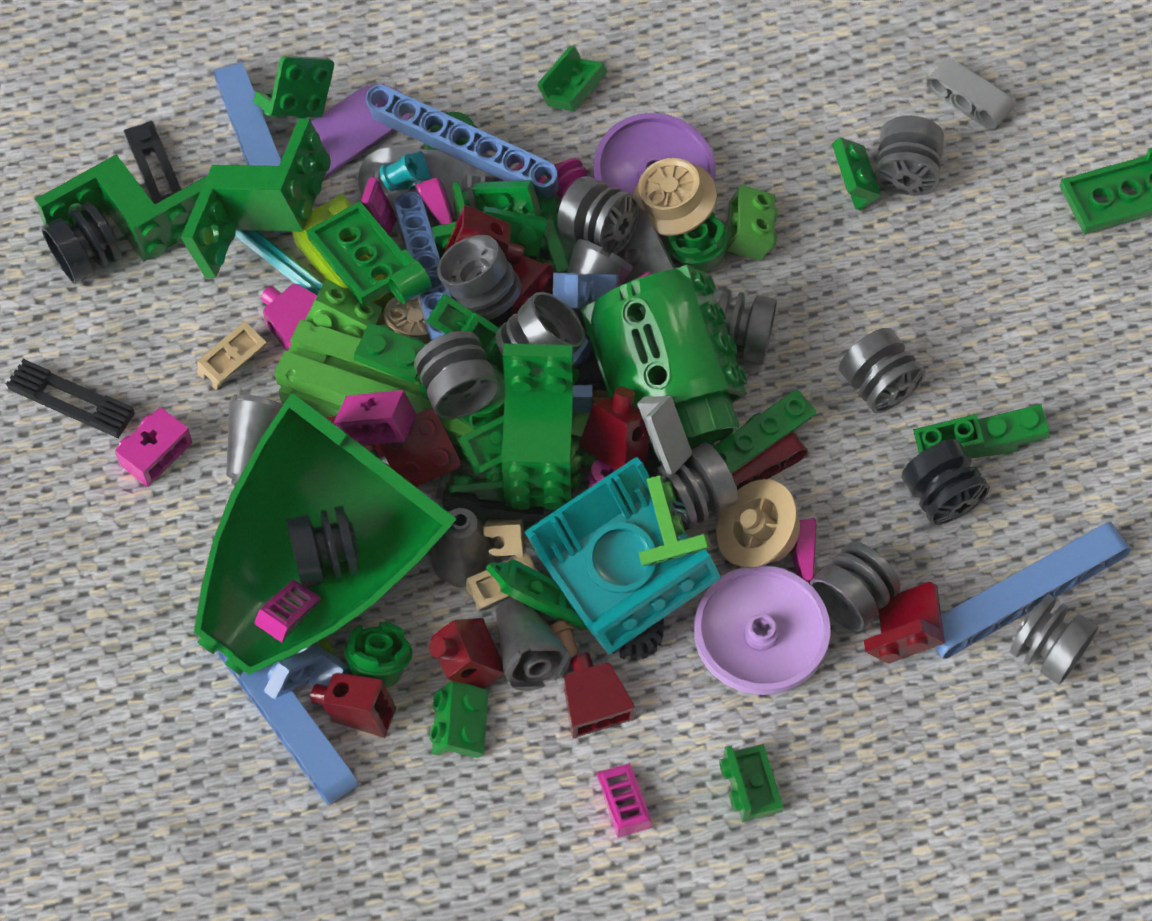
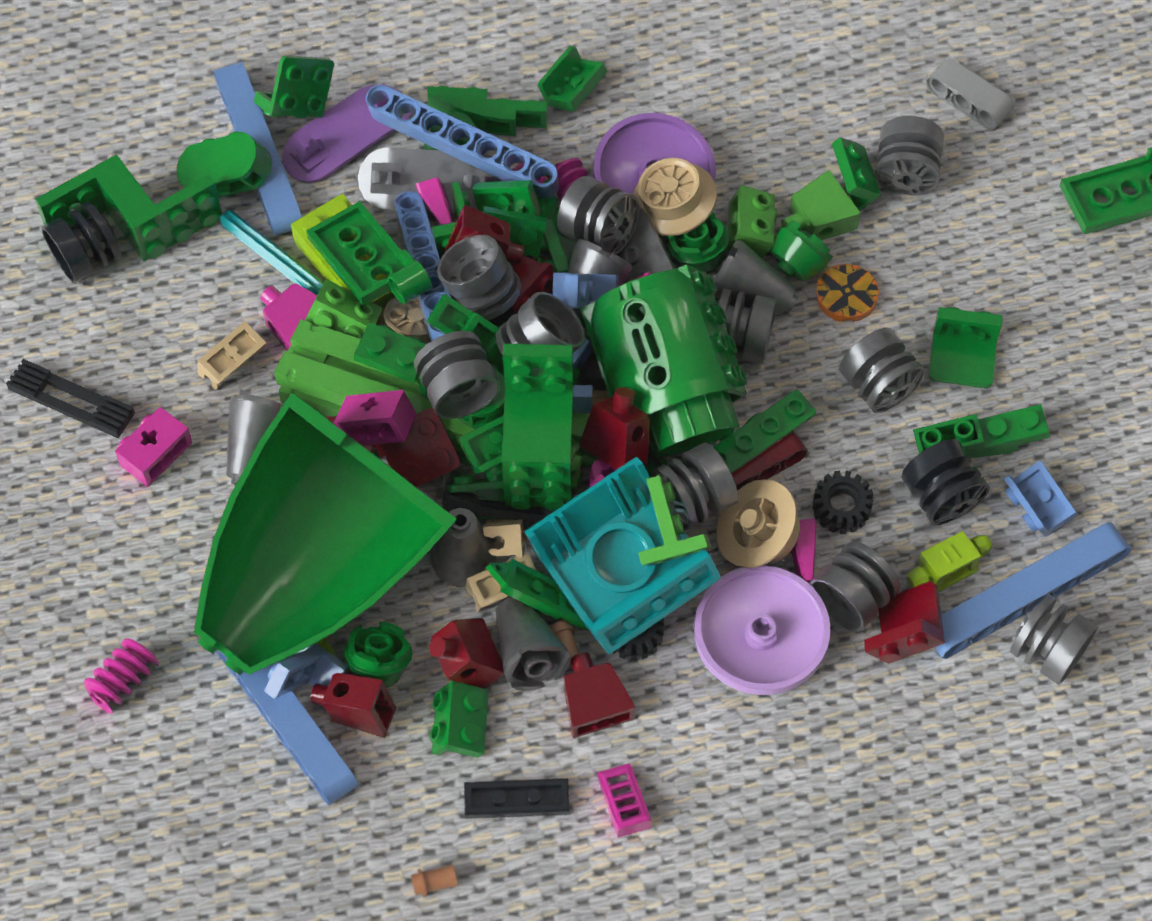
(118, 673): none -> dark pink piece
(142, 140): black container -> none
(232, 161): none -> green brick
(256, 198): green bracket -> none
(275, 624): dark pink slope -> none
(323, 546): black wheel -> none
(378, 205): dark pink slope -> none
(405, 172): teal piece -> none
(433, 880): none -> nougat pin
(489, 115): none -> green slope
(516, 798): none -> black tile
(665, 431): light grey panel -> none
(751, 274): none -> flat silver cone
(752, 782): green bracket -> none
(800, 252): none -> green cone
(823, 208): none -> bright green torso
(842, 519): none -> black tyre
(847, 293): none -> tile
(950, 561): none -> lime piece
(964, 347): none -> green bracket
(1041, 498): none -> medium blue bracket

